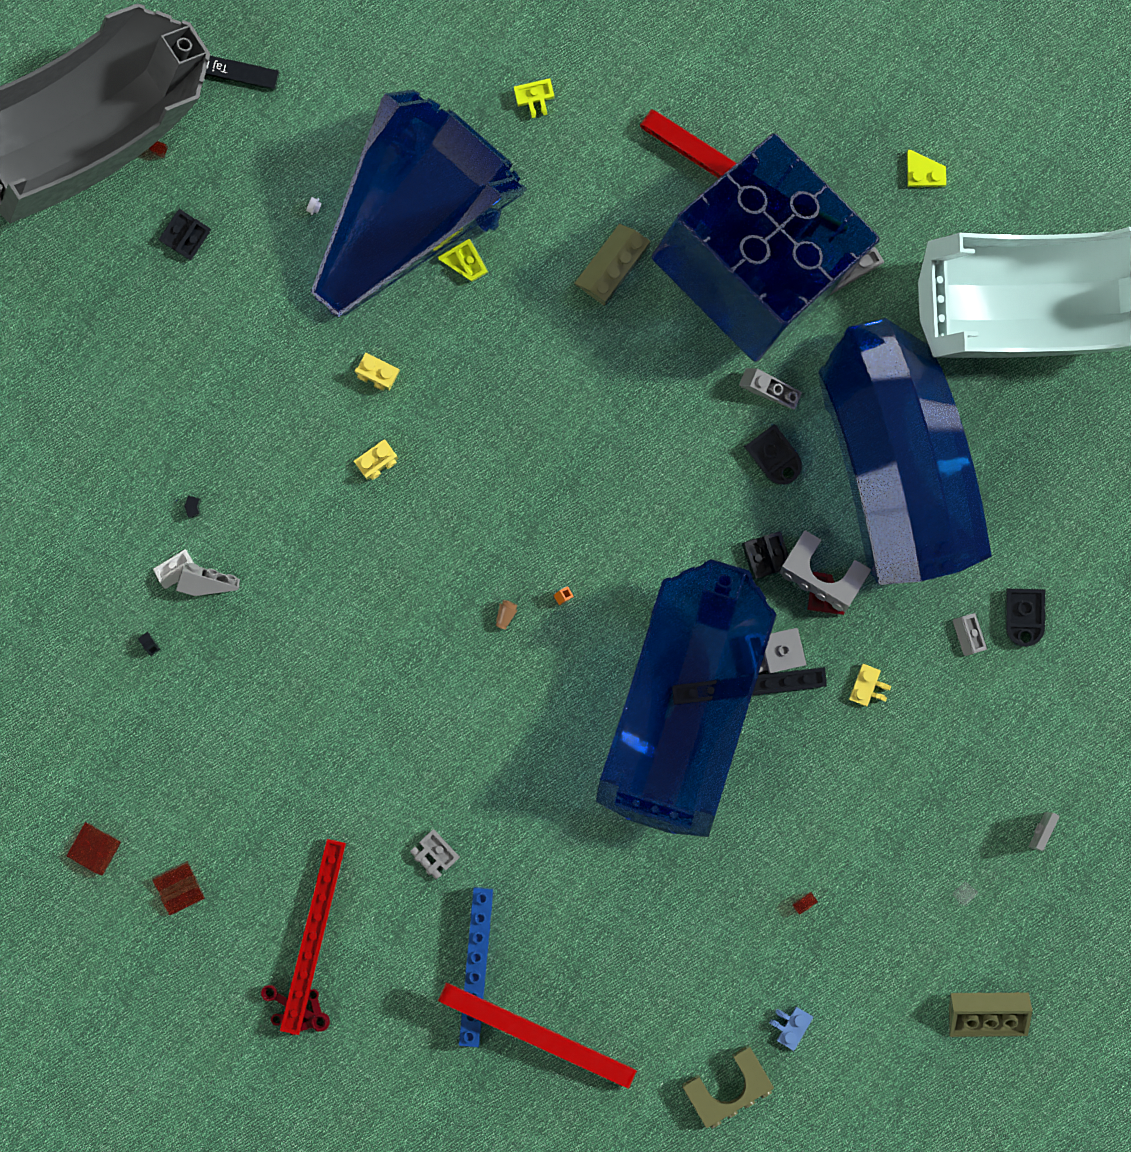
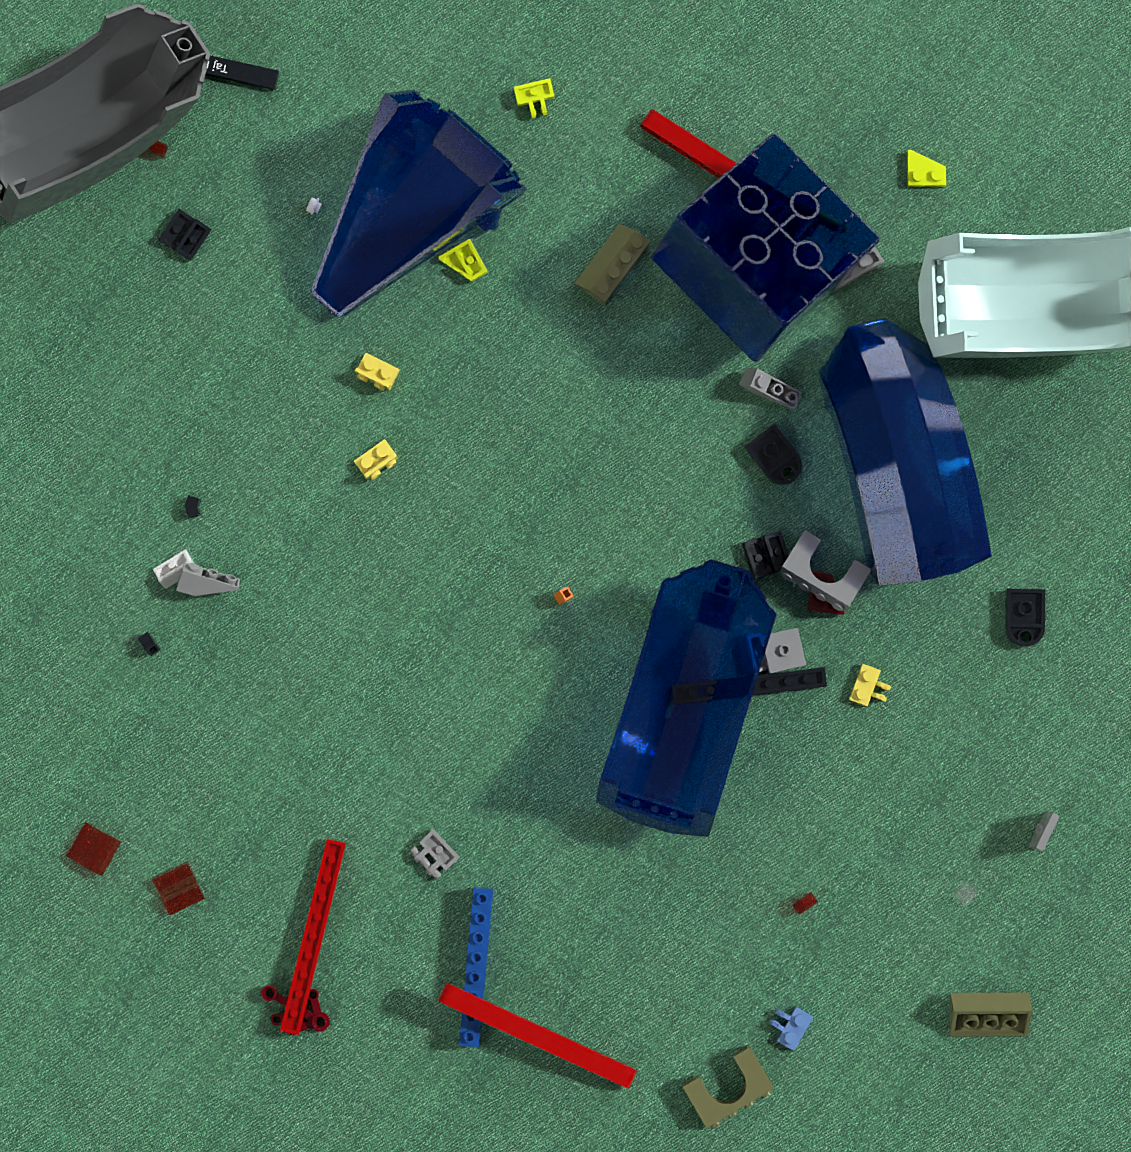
(505, 614): medium nougat cone -> none
(969, 634): light grey slope -> none

